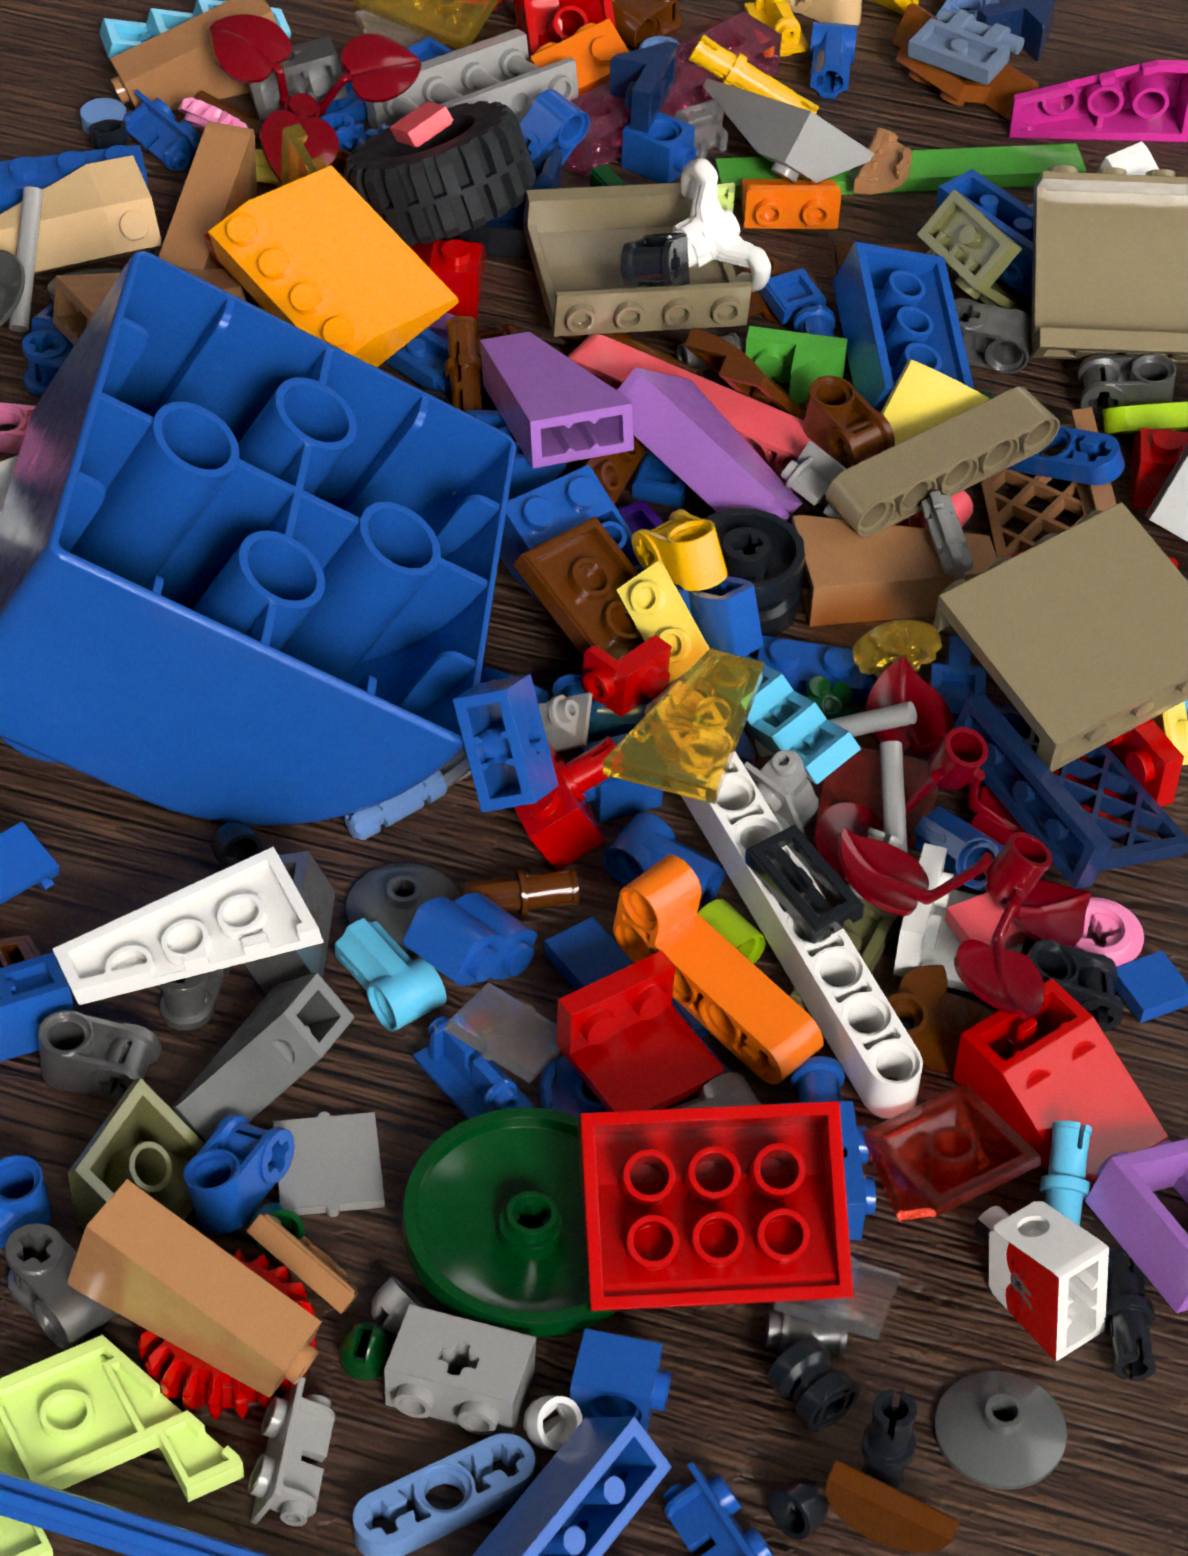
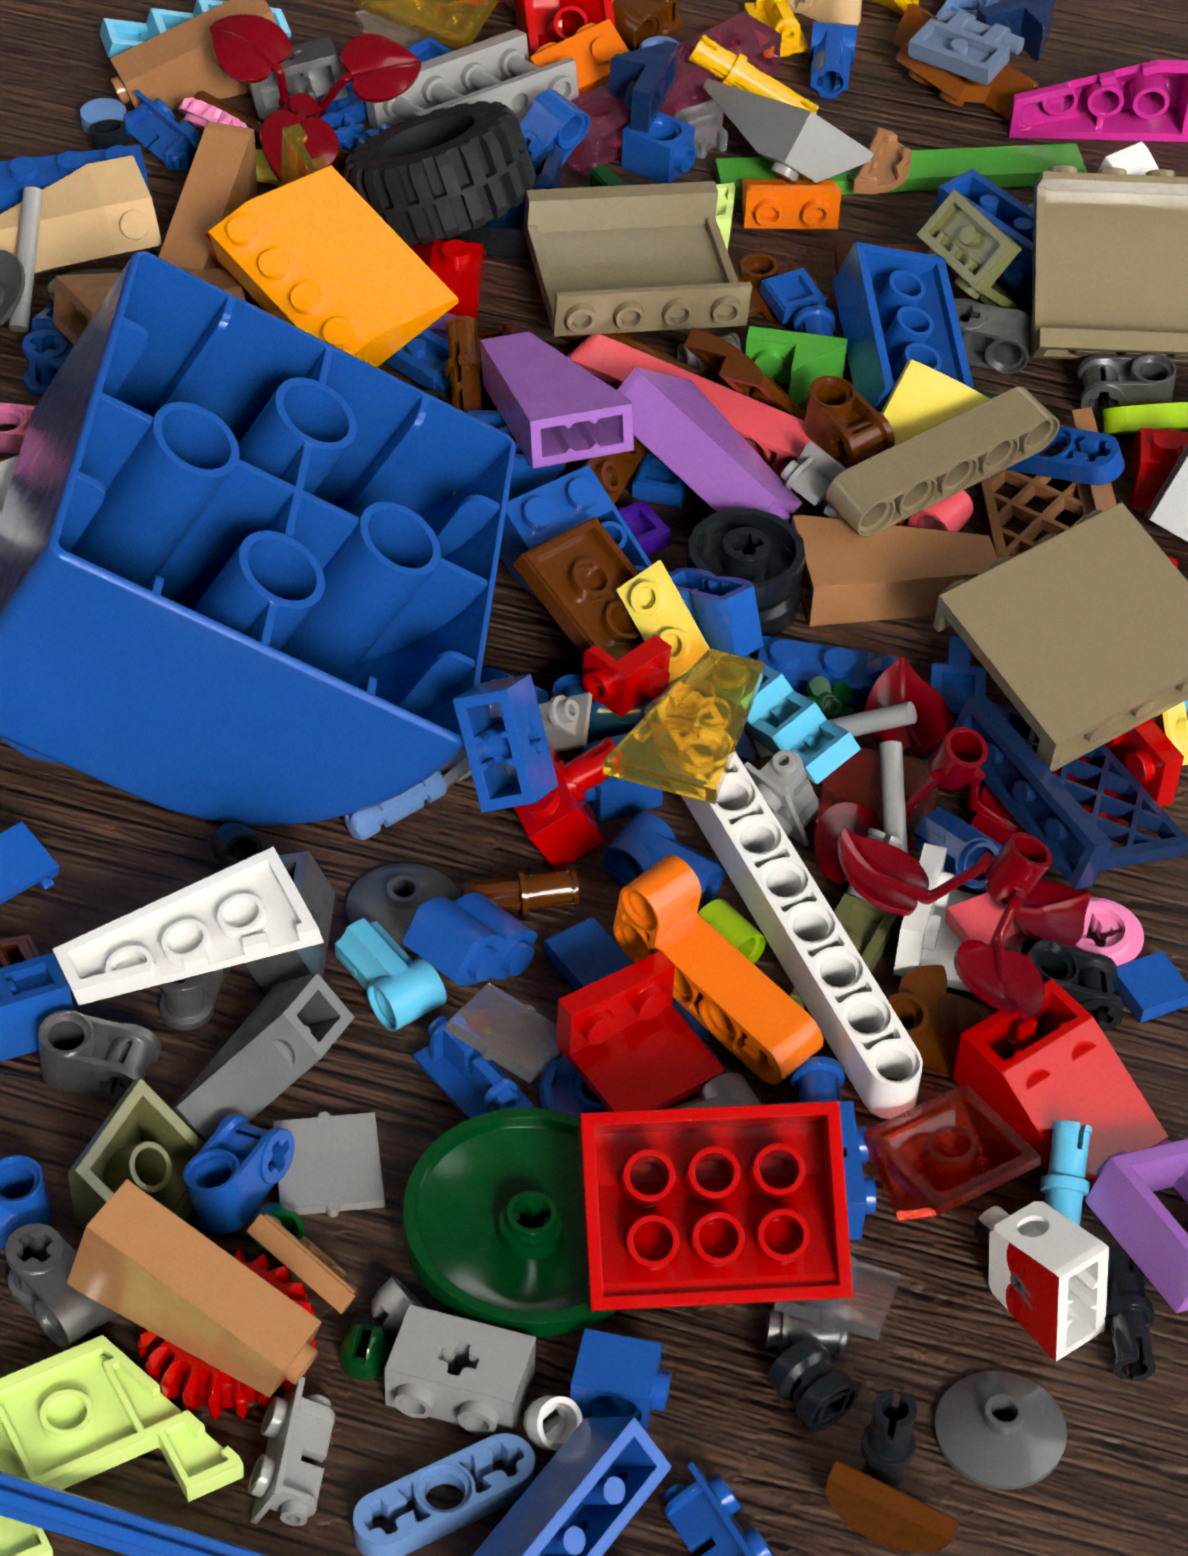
(421, 124): coral tile -> none
(656, 261): black piece -> none
(686, 548): yellow piece -> none
(715, 231): white piece -> none
(798, 1507): black hinge -> none
(811, 923): black tile -> none
(894, 640): clear yellow gear -> none
(947, 534): light grey axle -> none

